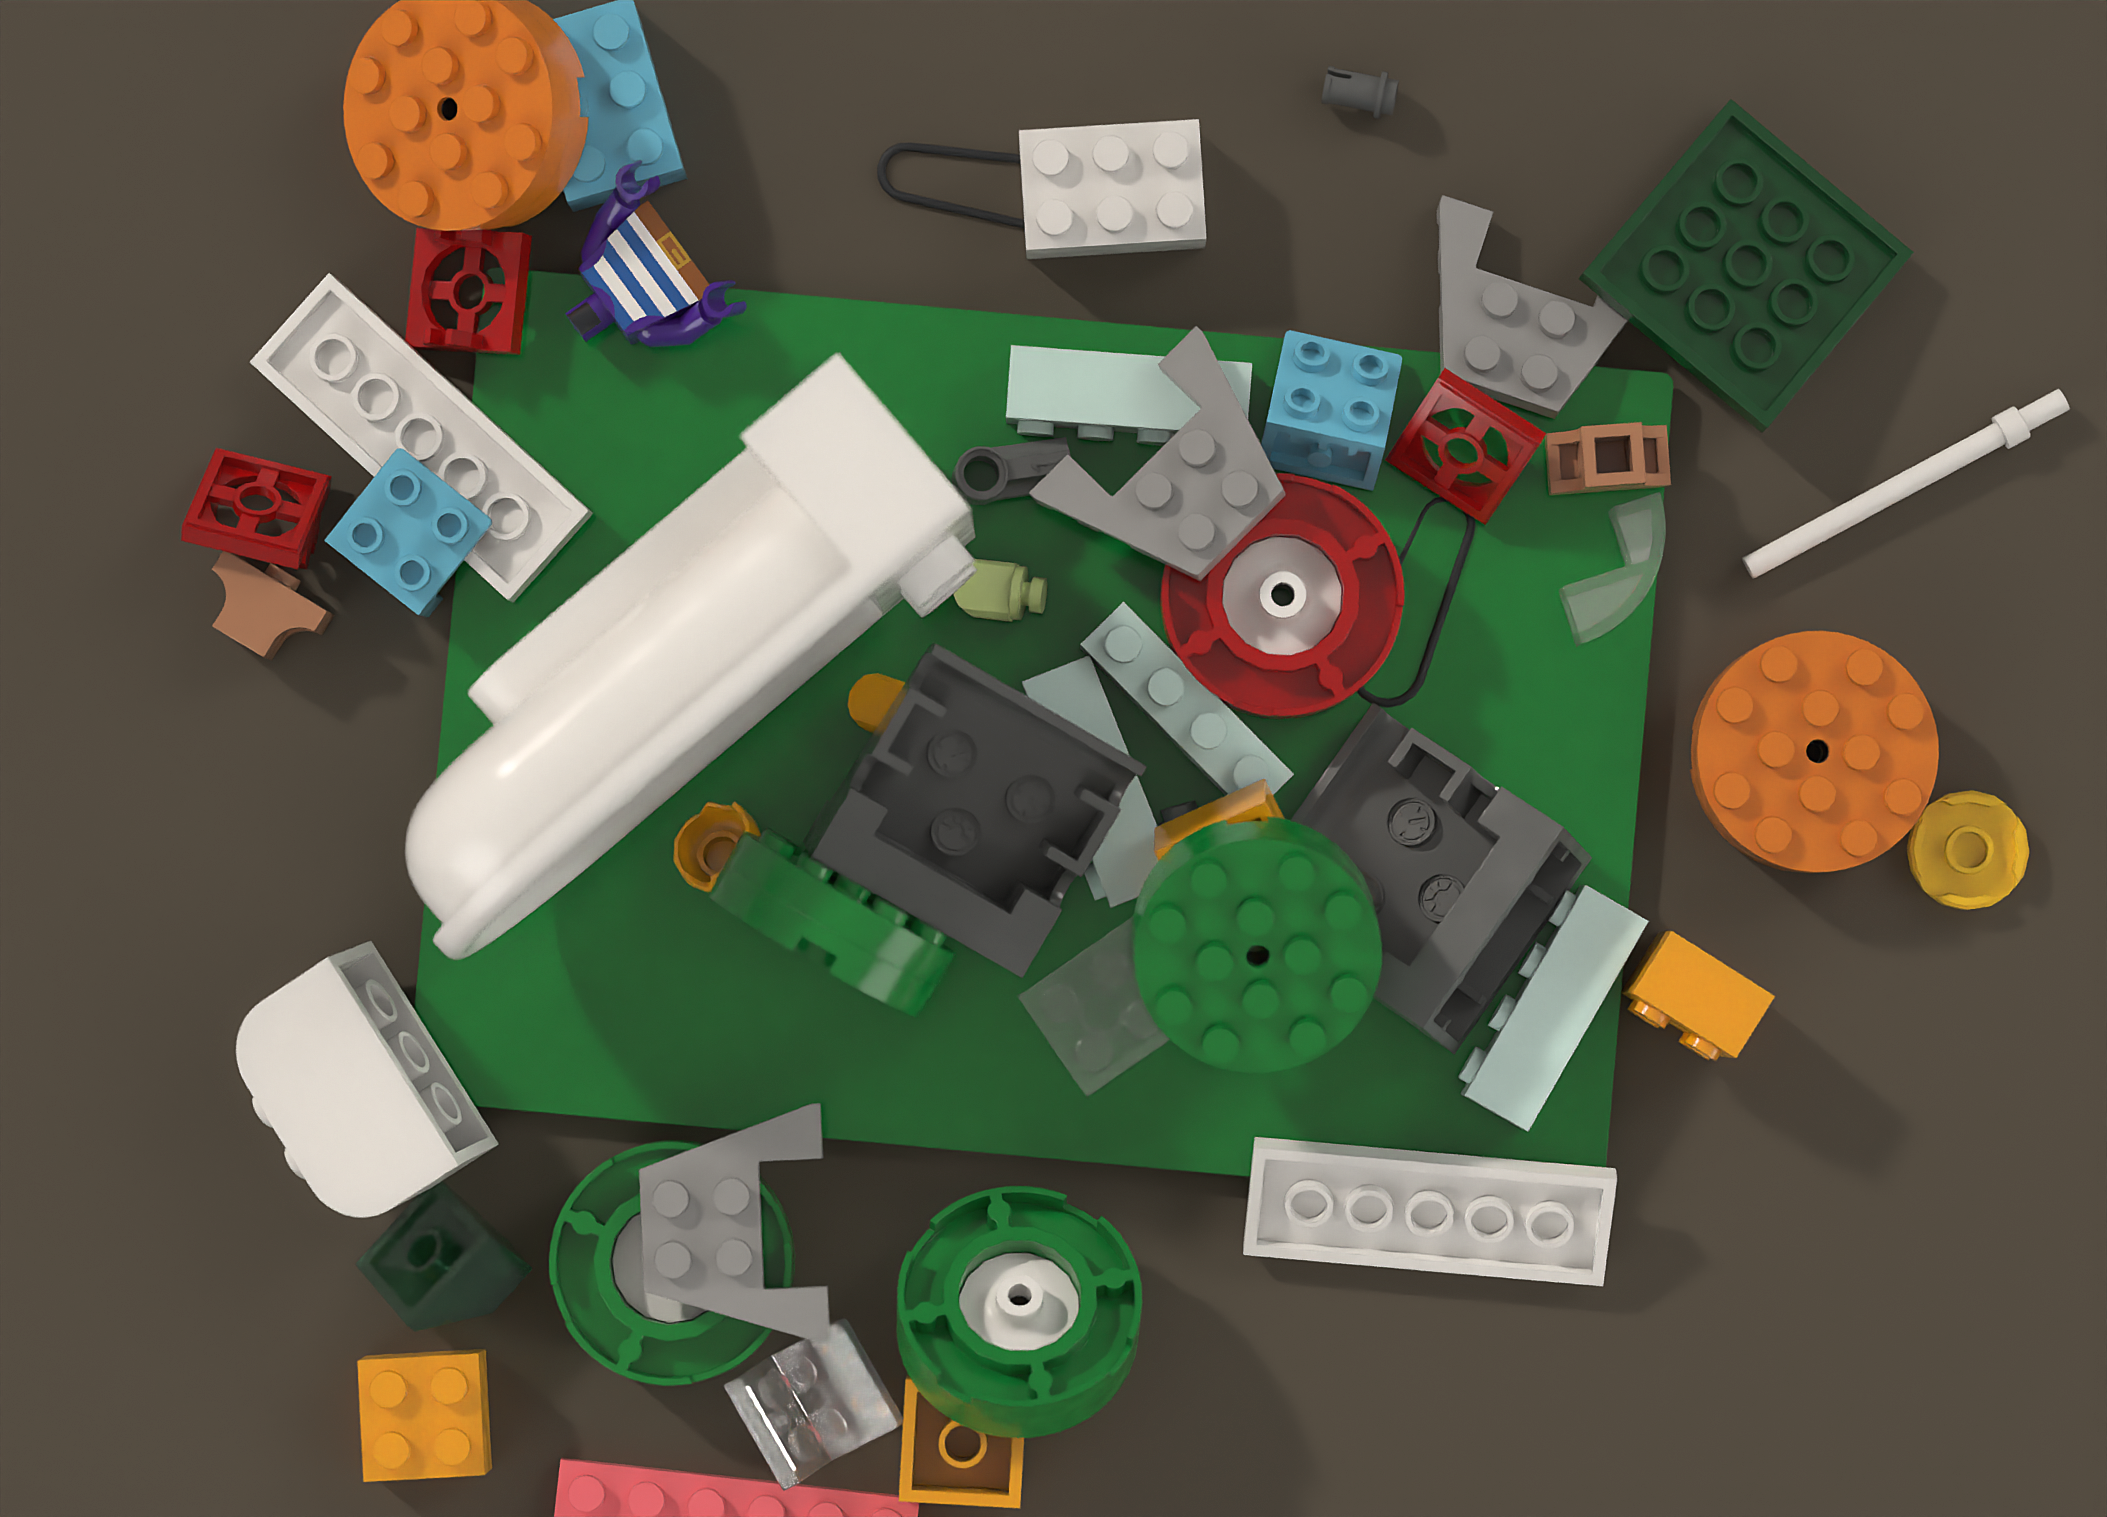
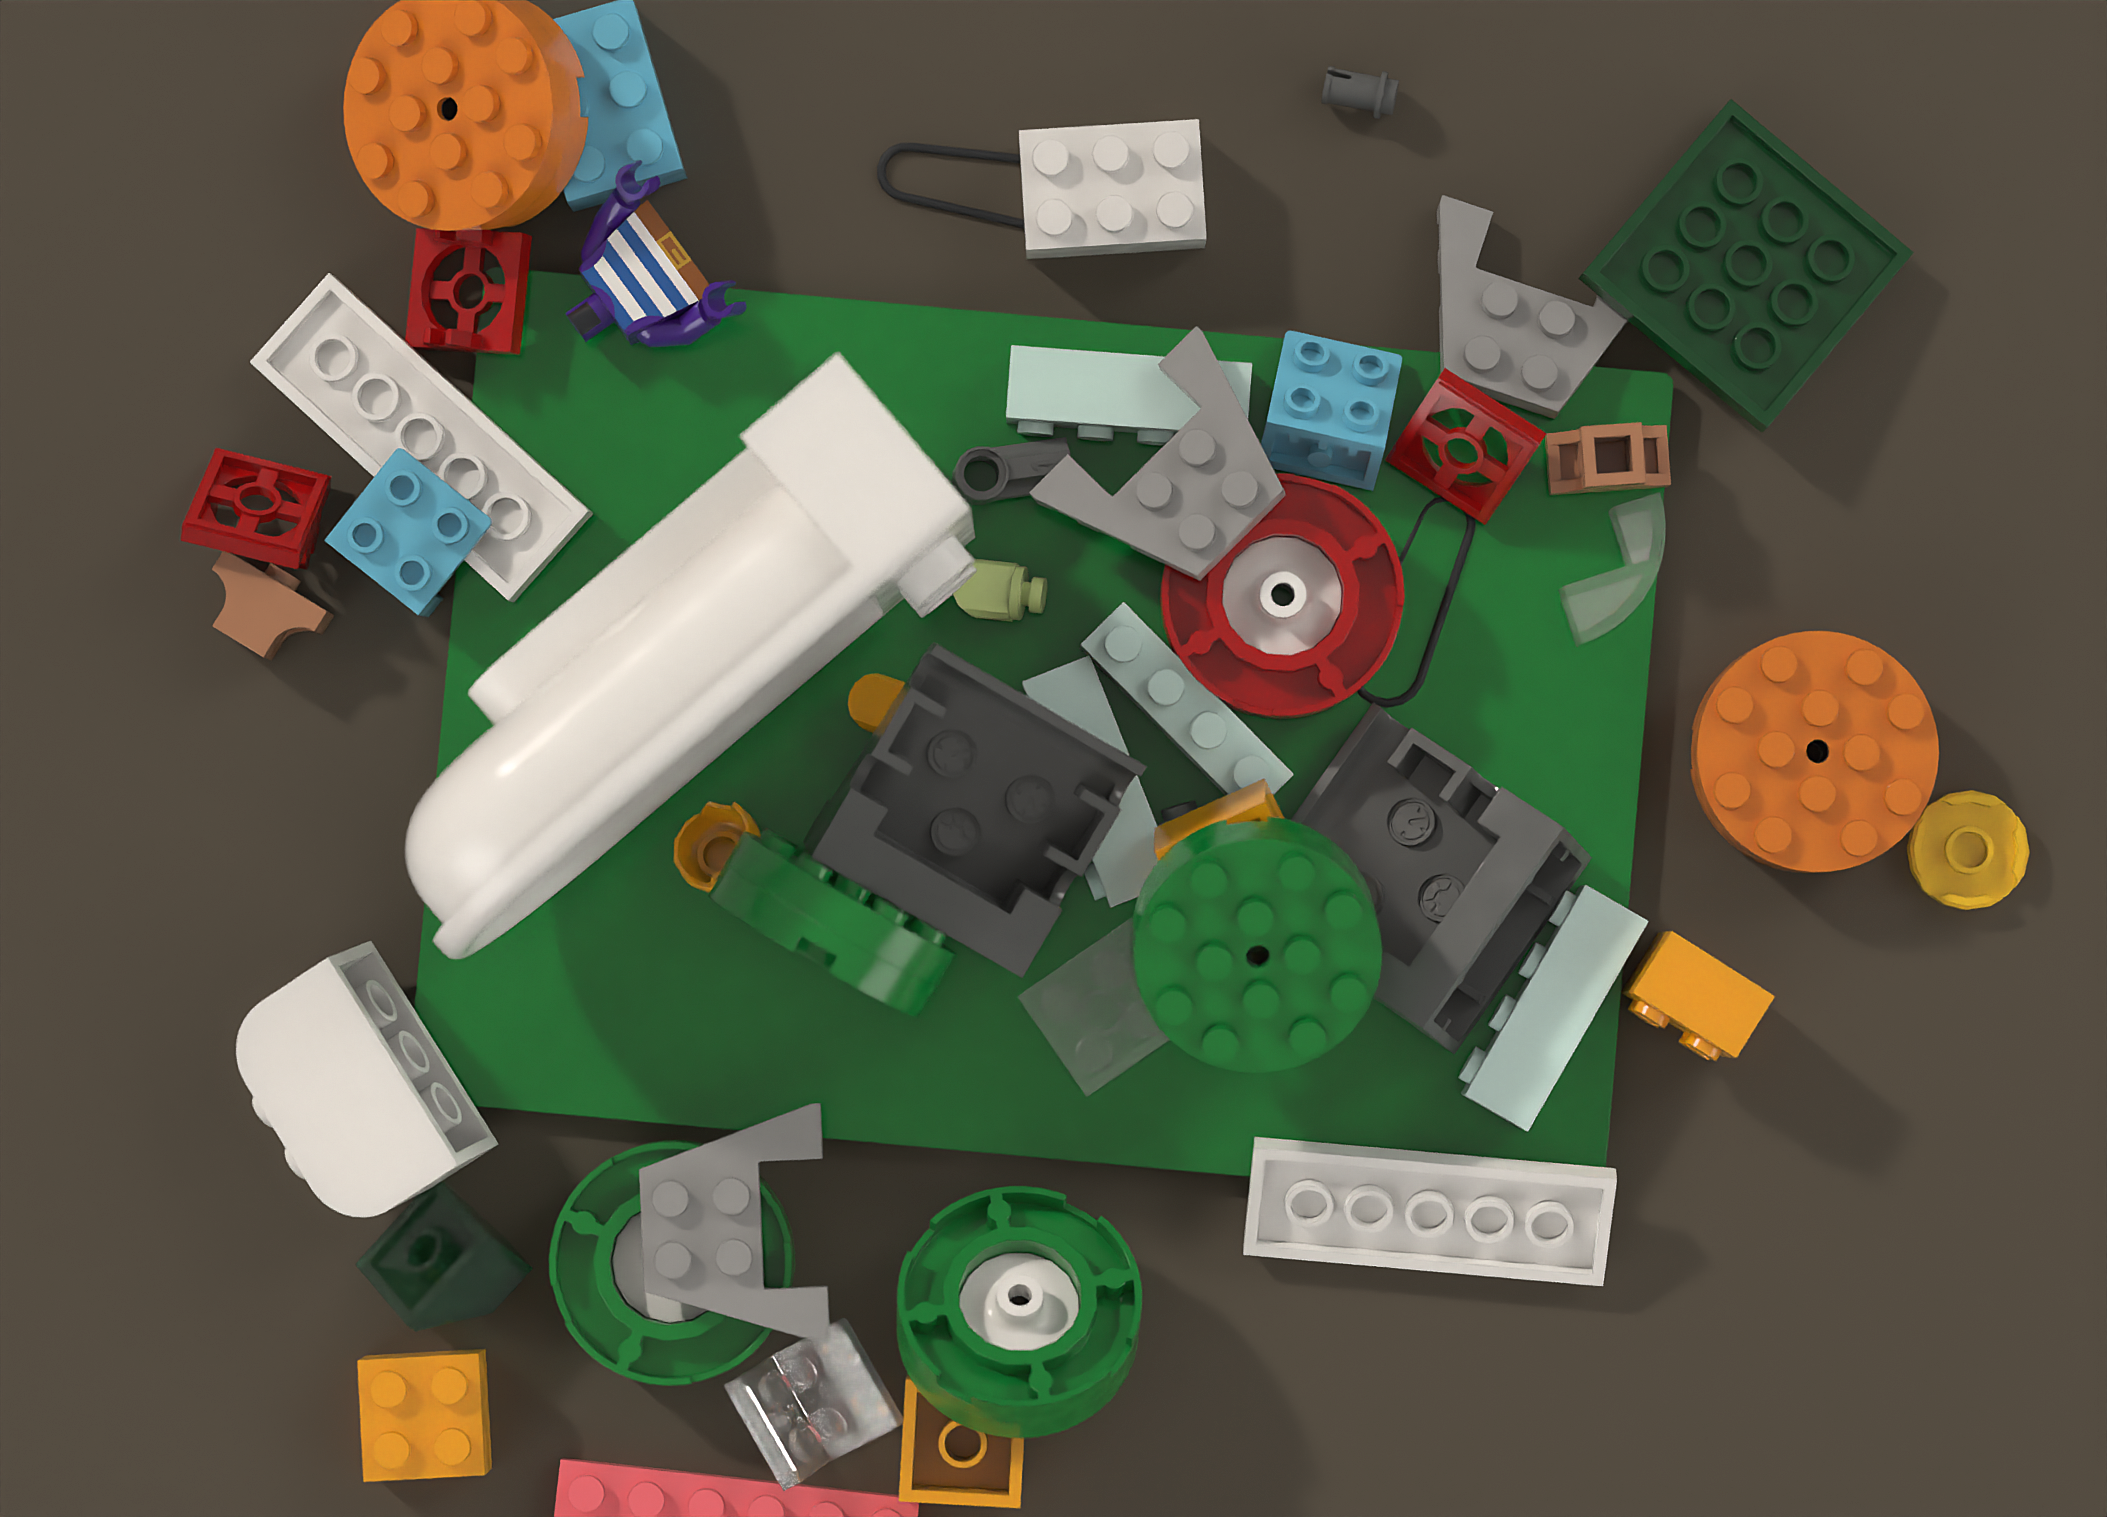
(2007, 429): white bar -> none

